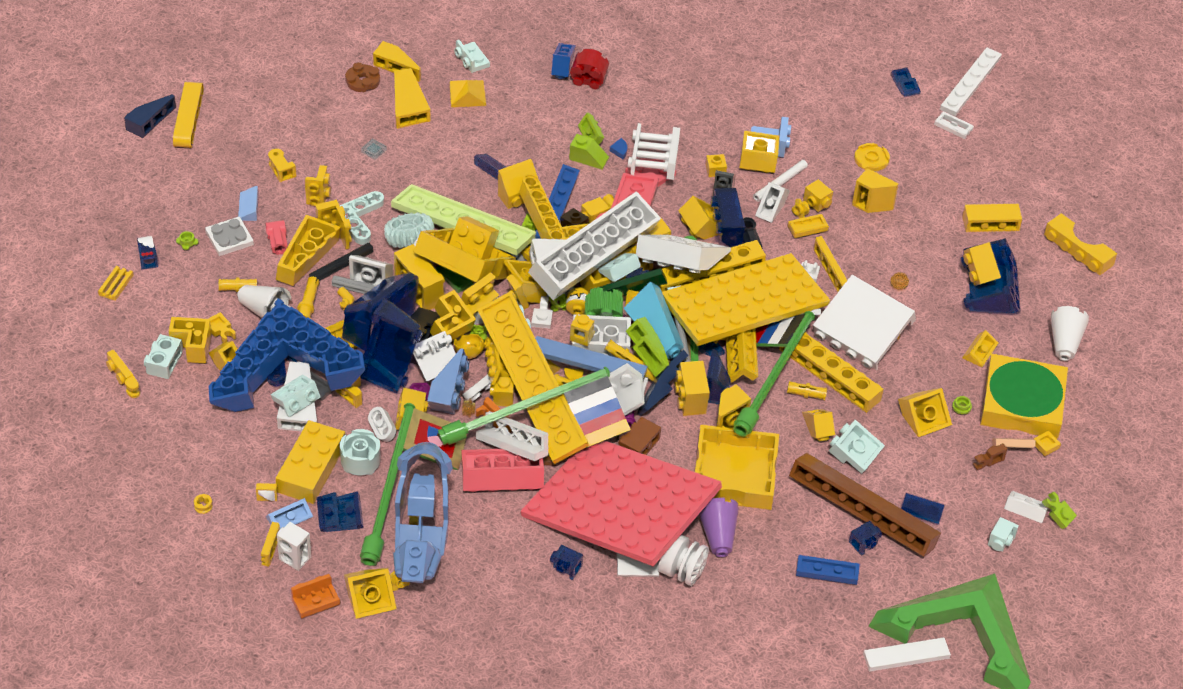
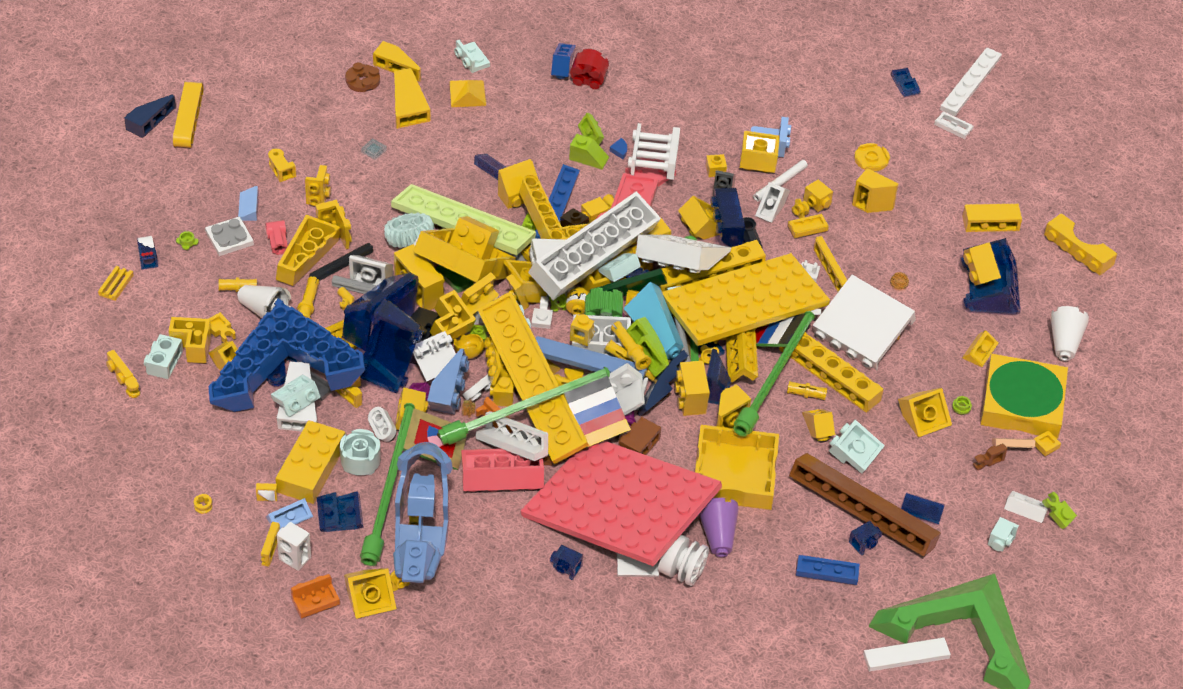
(353, 214): light aqua beam -> none
(634, 350): none -> yellow pin
(706, 350): none -> yellow plate

